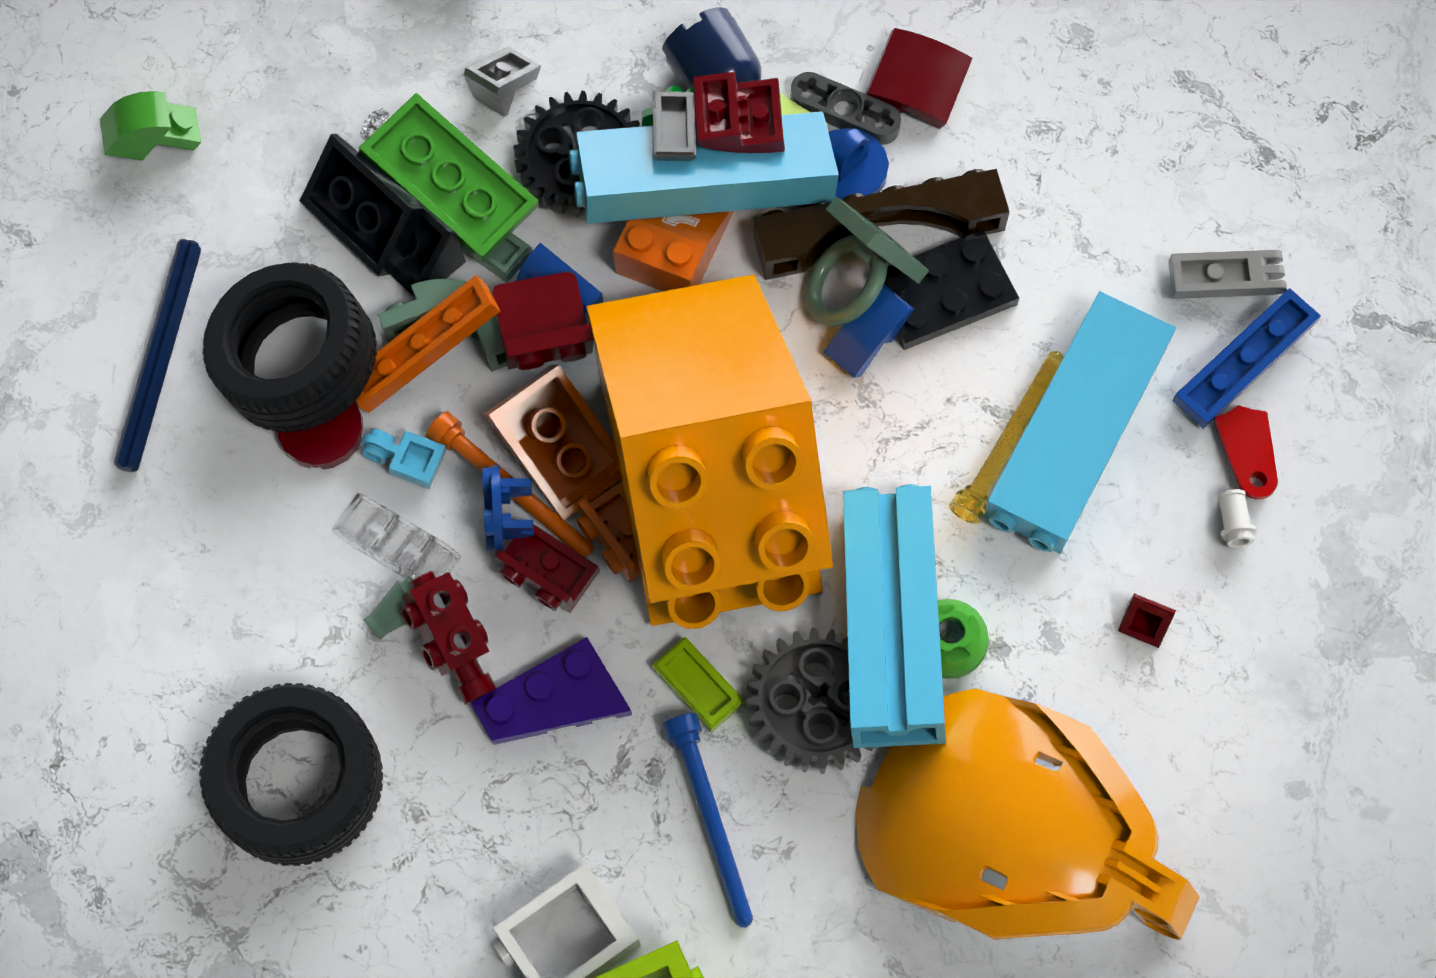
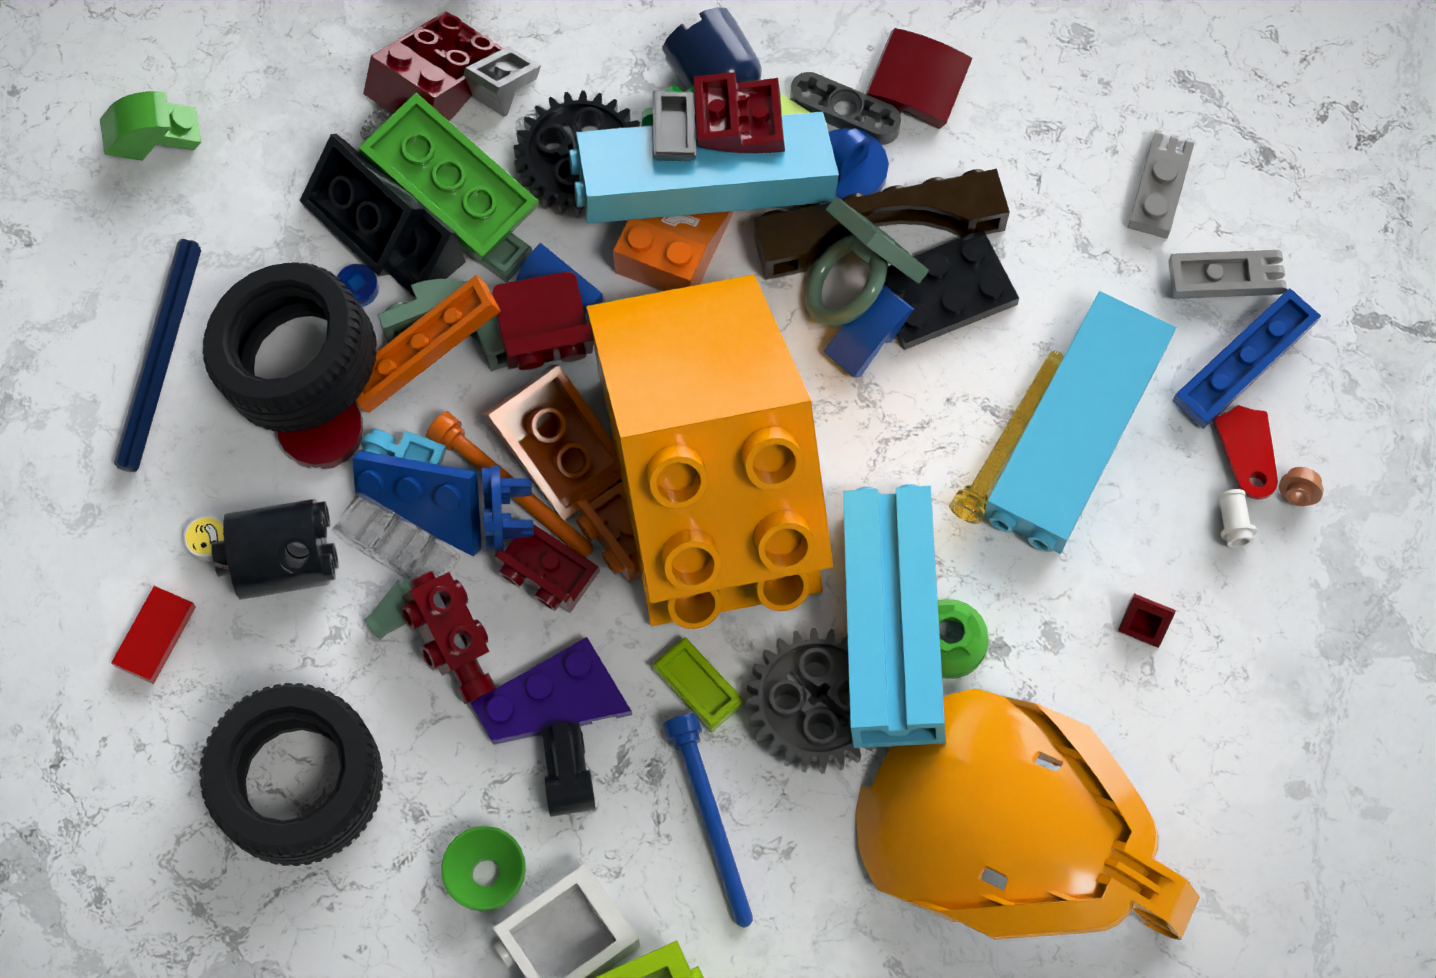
(153, 634): none -> red tile
(201, 534): none -> light yellow tile
(262, 554): none -> black cylinder
(361, 282): none -> clear blue tile
(426, 494): none -> blue wing
(428, 64): none -> dark red slope
(470, 849): none -> bright green piece
(568, 780): none -> black piece
(1160, 186): none -> light grey hinge
(1301, 486): none -> nougat plate

